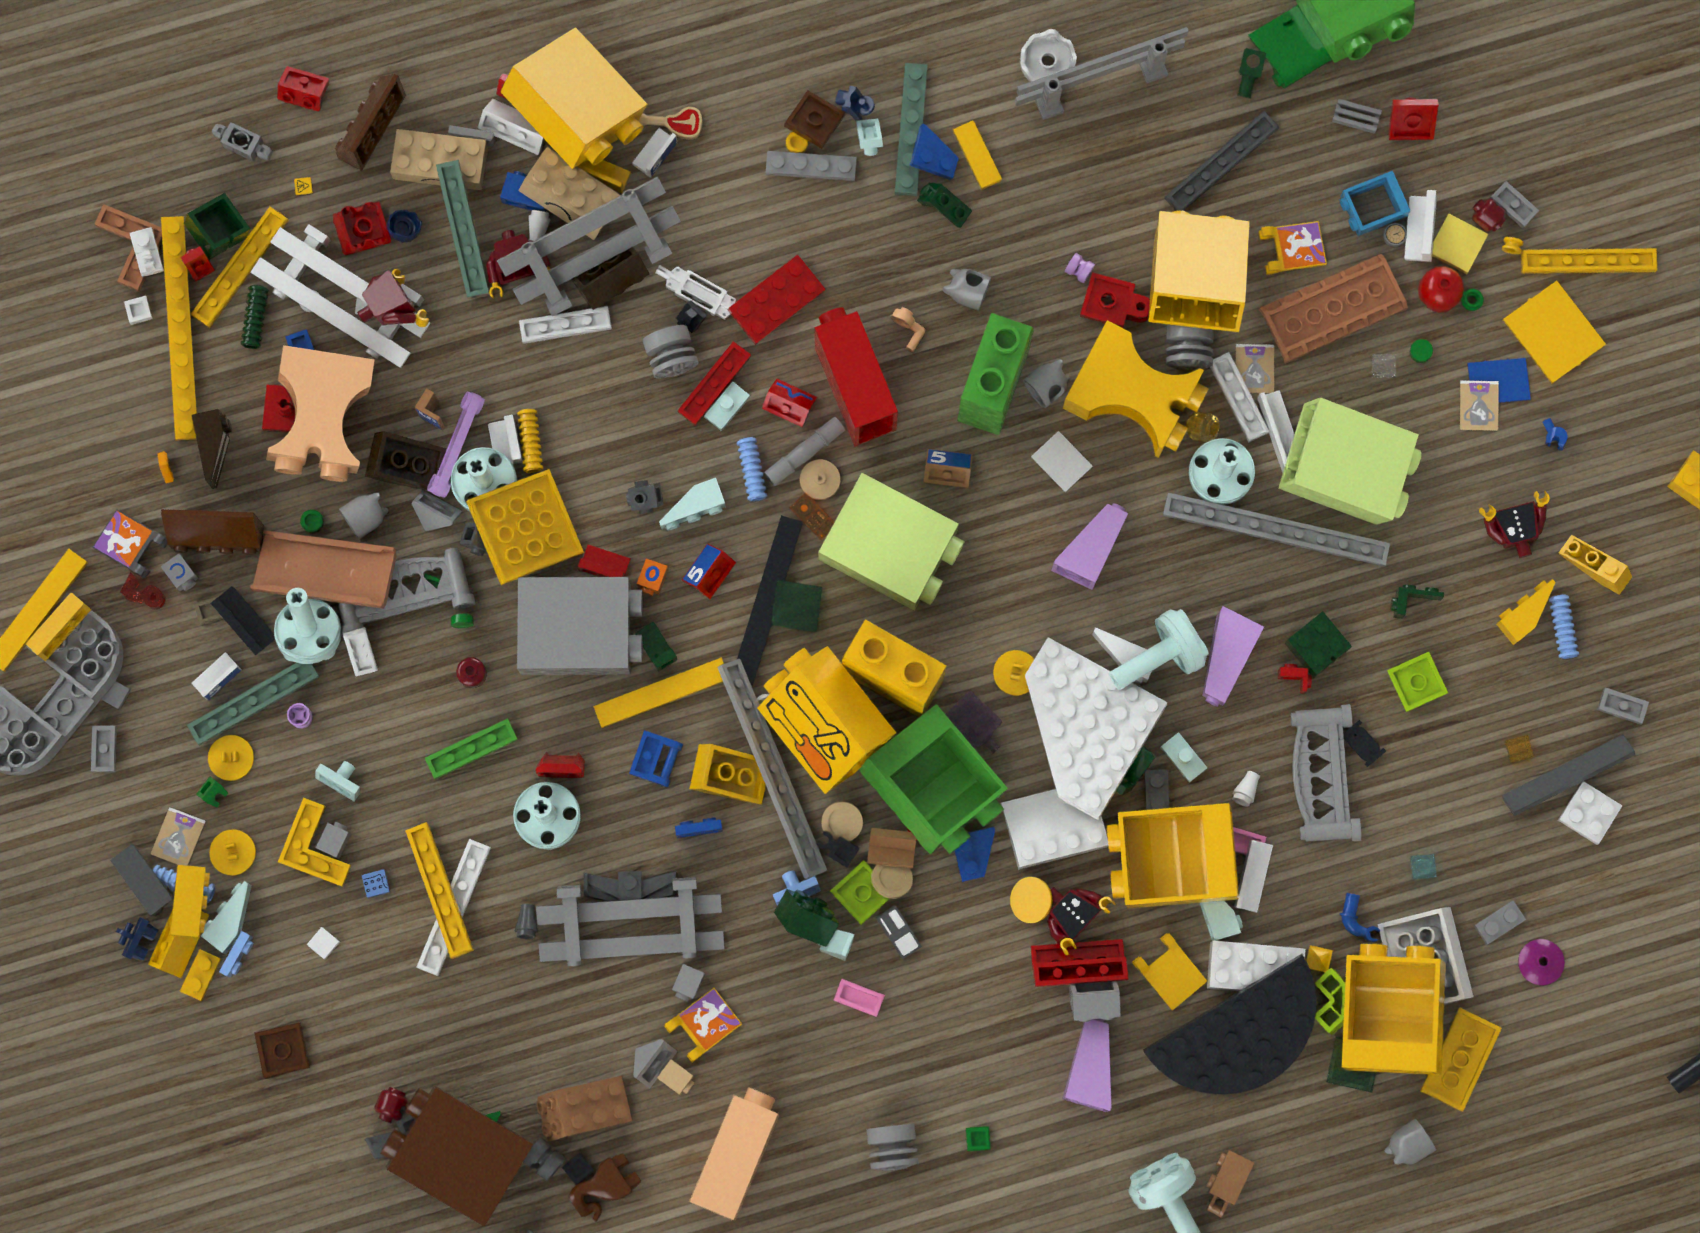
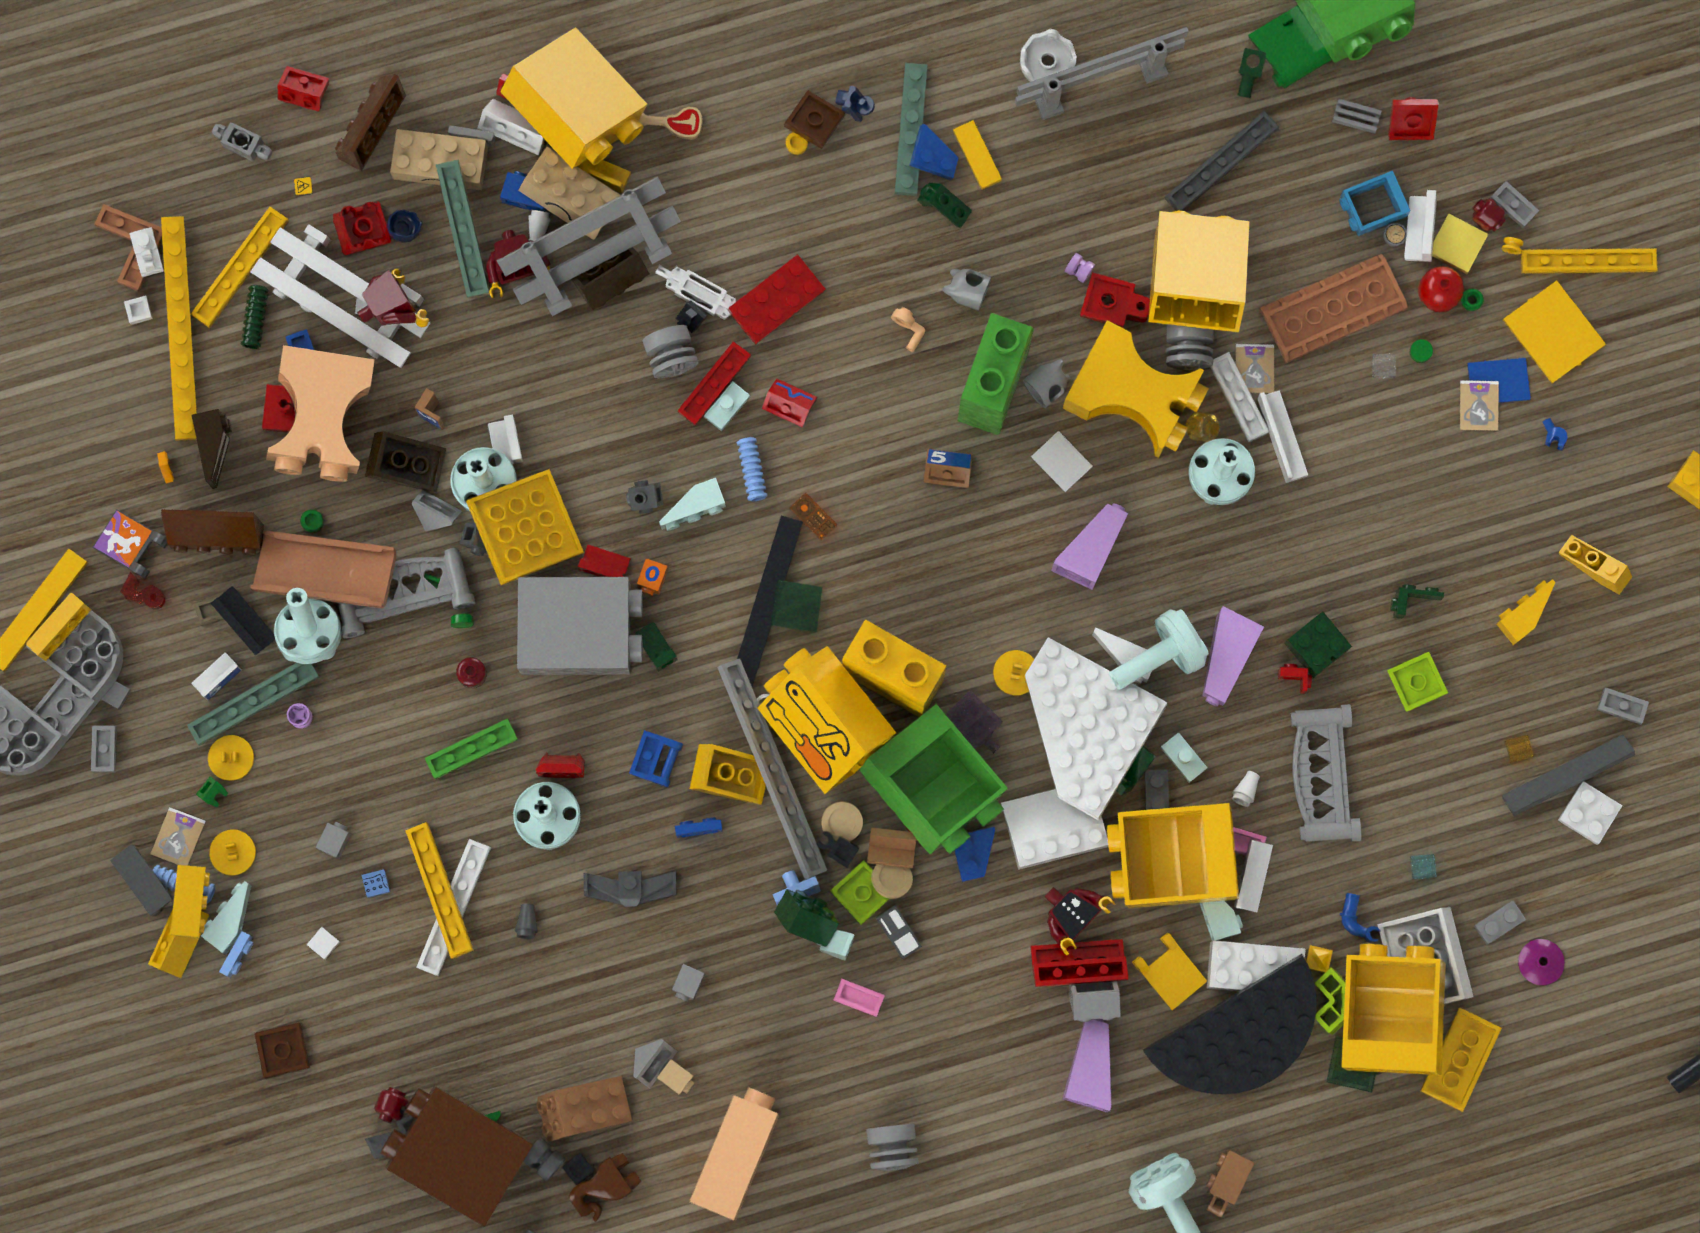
(141, 929): dark blue hips -> none
(180, 573): light grey brick -> none
(197, 263): red plate -> none
(200, 975): yellow plate -> none
(216, 226): dark green piece -> none
(297, 852): yellow plate -> none
(339, 779): light aqua tile -> none
(360, 651): white plate -> none
(363, 514): light grey piece -> none
(440, 484): lavender piece -> none
(530, 440): yellow piece -> none
(565, 324): white tile -> none
(572, 913): light grey fence -> none
(655, 152): white panel -> none
(659, 693): yellow tile -> none
(705, 1022): flag -> none
(709, 570): panel -> none
(804, 451): light grey piece -> none
(811, 165): light grey plate -> none
(820, 479): tan piece -> none
(855, 376): red brick -> none
(869, 136): light aqua tile -> none
(891, 543): yellowish green brick -> none
(978, 1138): green tile -> none
(1031, 900): yellow piece -> none
(1276, 529): light grey plate -> none
(1296, 246): flag -> none
(1350, 462): yellowish green brick -> none
(1363, 743): black piece -> none
(1410, 1144): light grey piece -> none
(1517, 524): torso -> none
(1564, 626): light blue piece -> none

